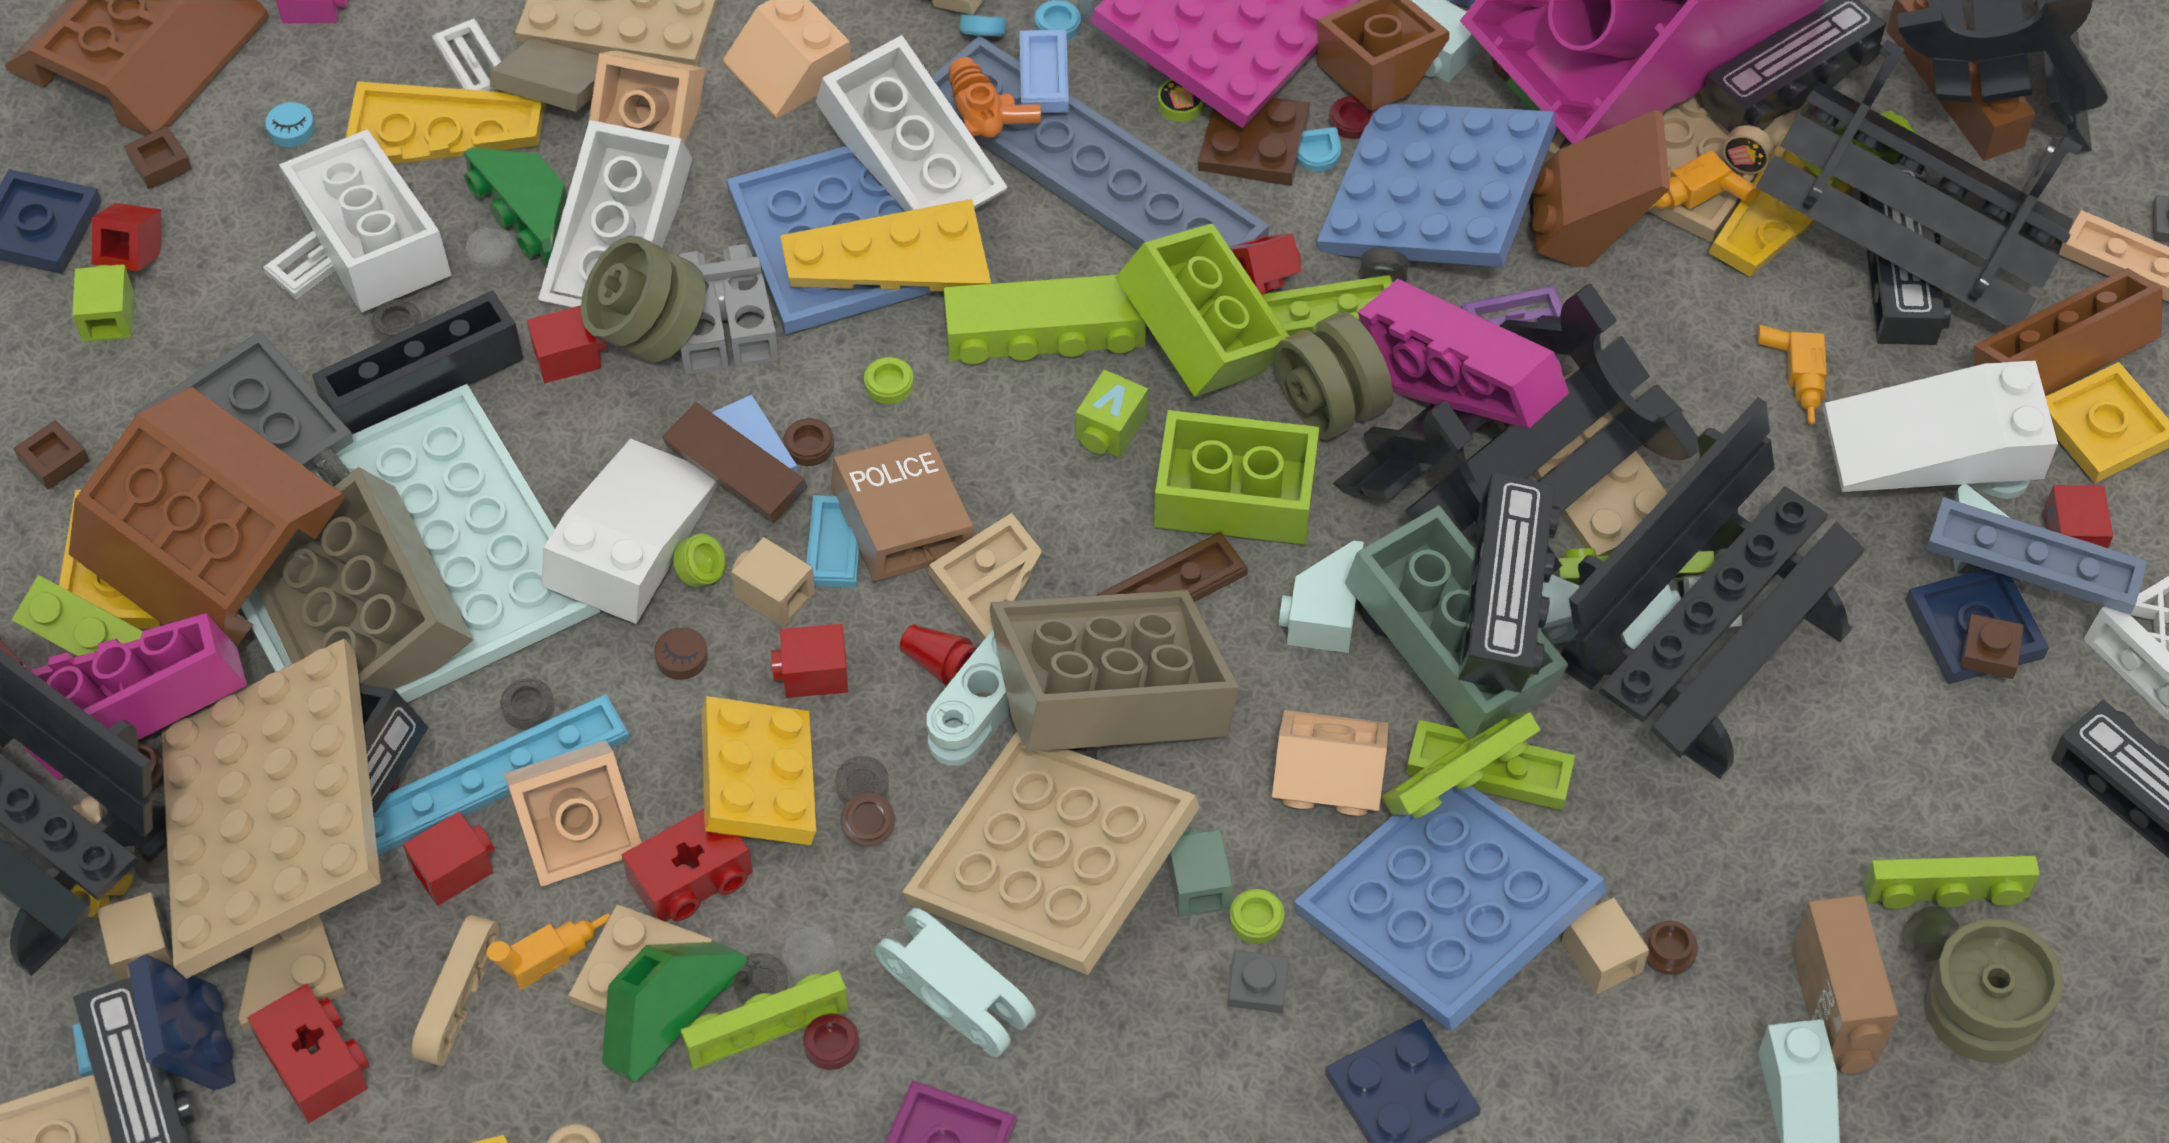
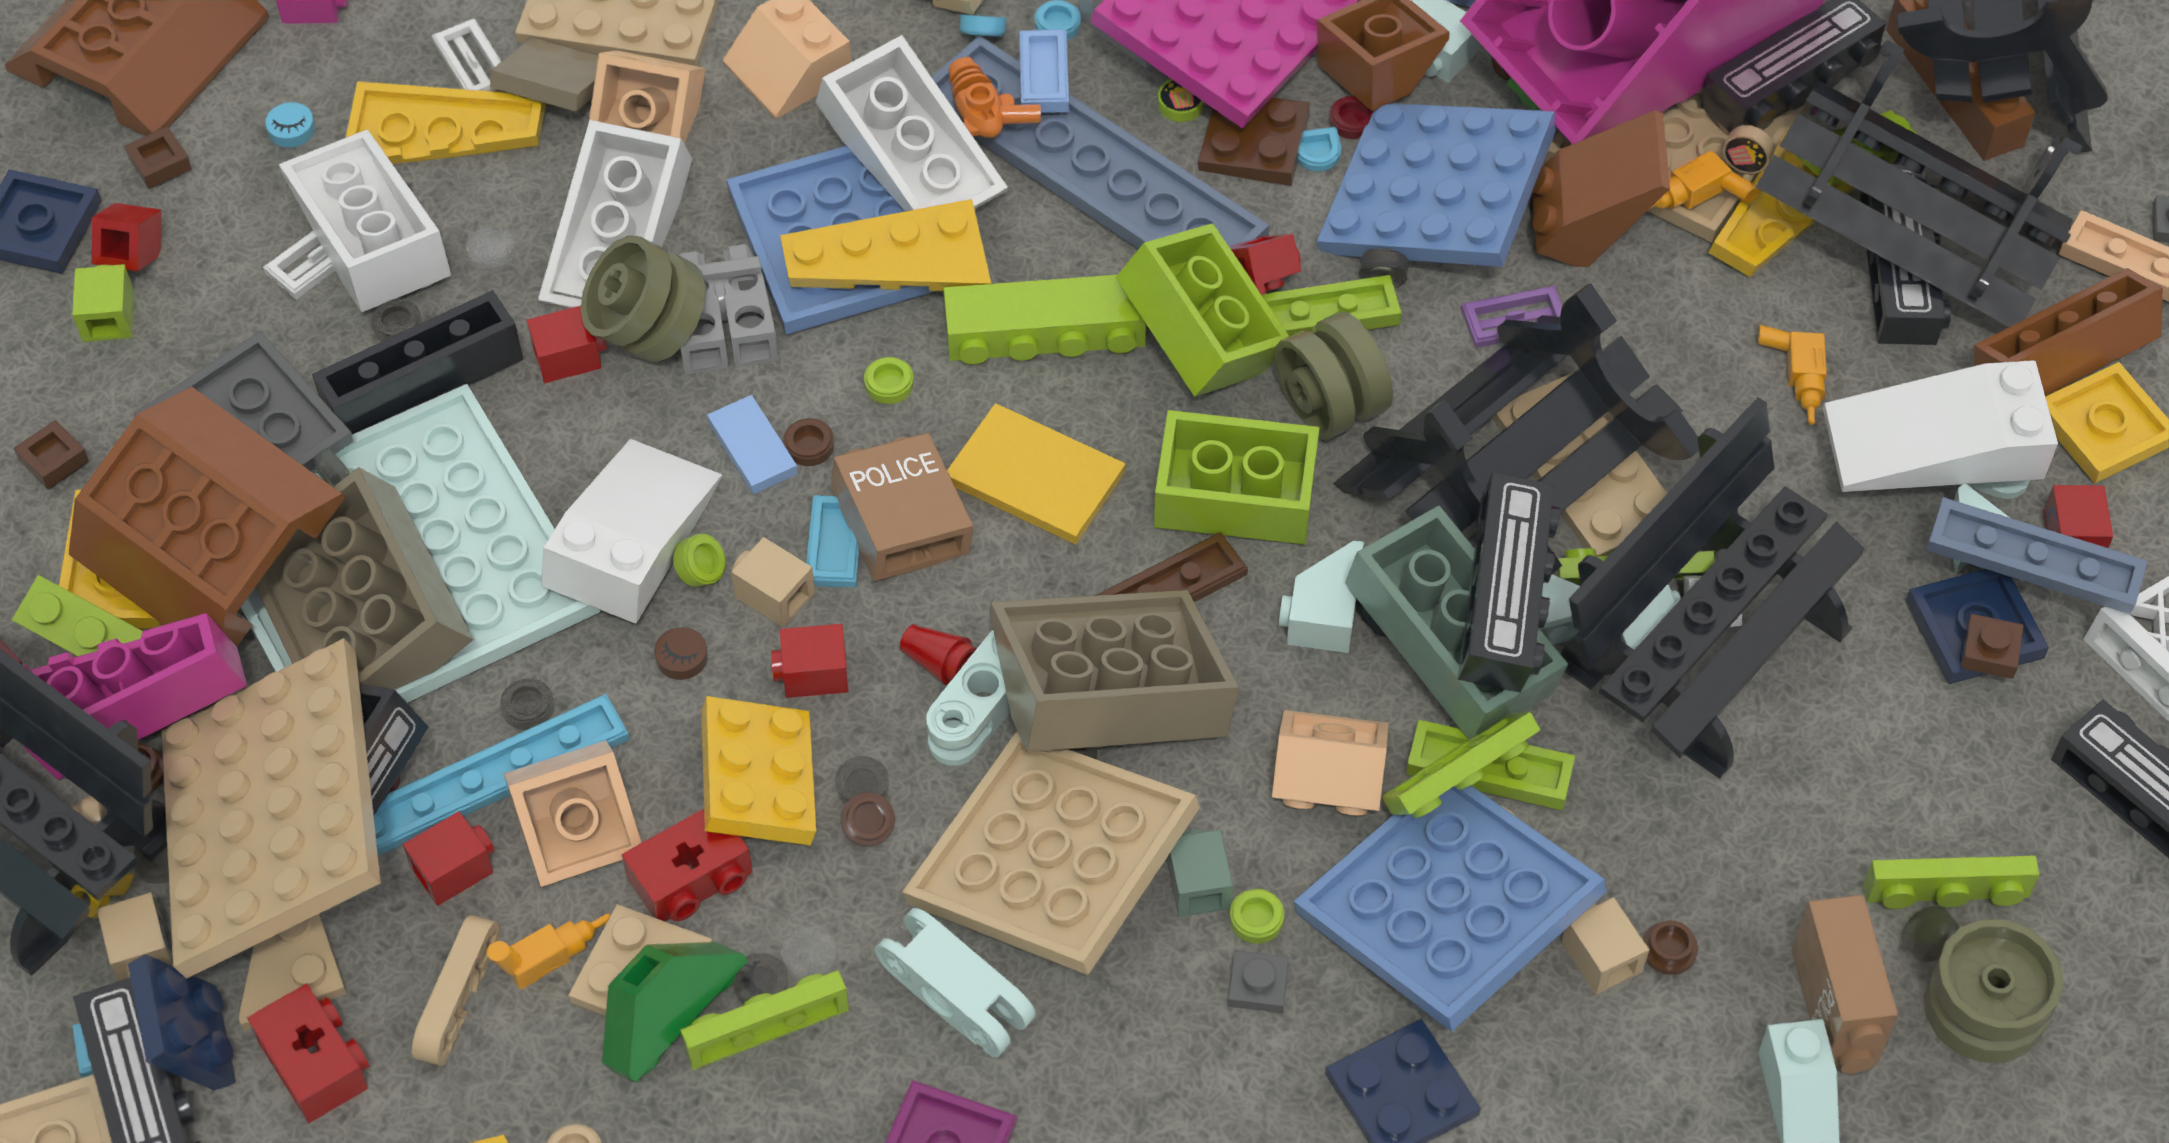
(524, 195): green slope -> none
(735, 462): reddish brown tile -> none
(831, 1041): dark red tile -> none
(987, 570): tan wing -> none
(1035, 473): none -> yellow tile
(1111, 414): lime brick -> none
(1461, 358): dark pink wedge -> none

